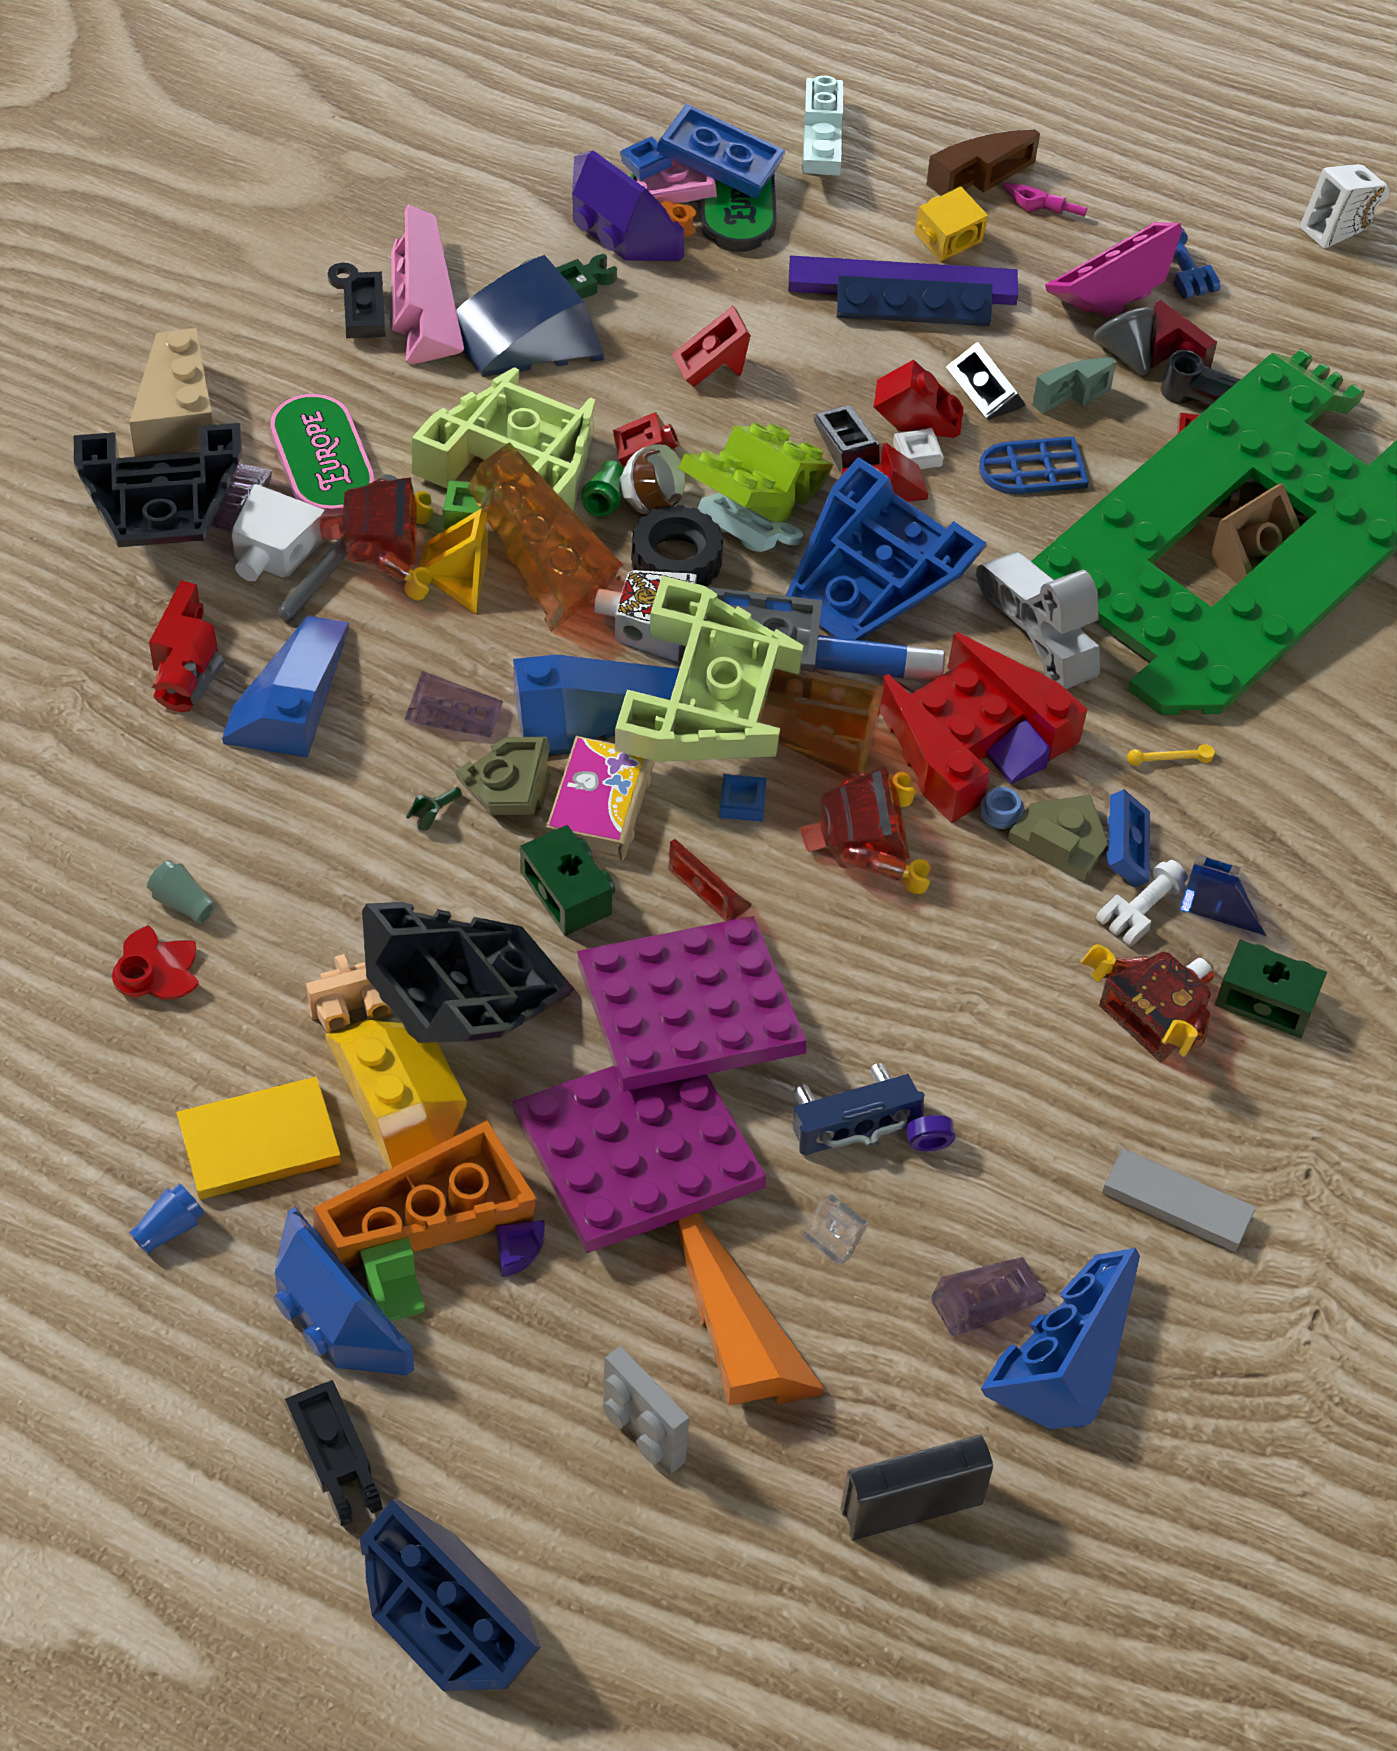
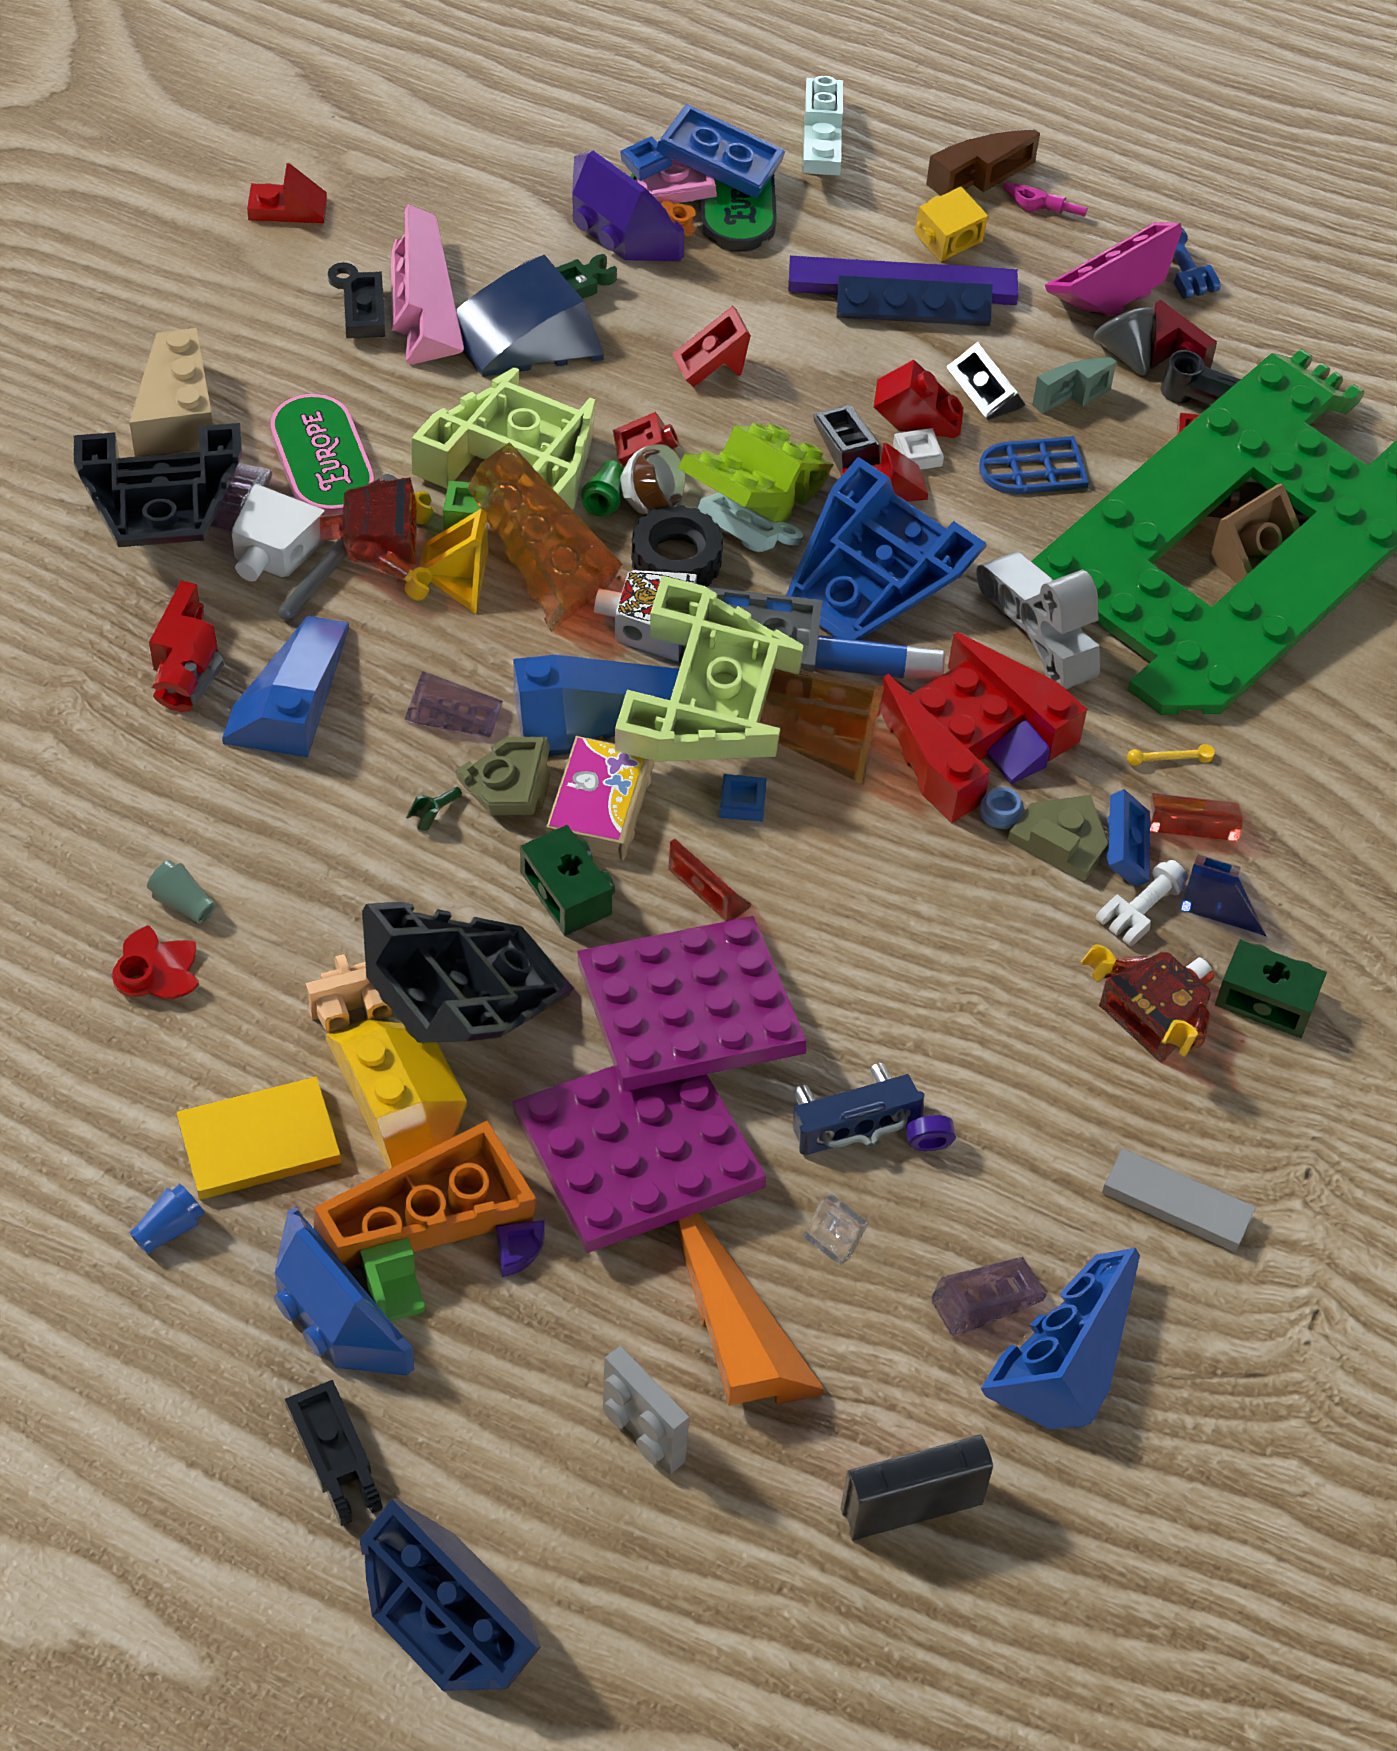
(294, 201): none -> red slope
(867, 827): clear red torso -> none
(1195, 817): none -> clear red slope
(1343, 203): white torso -> none

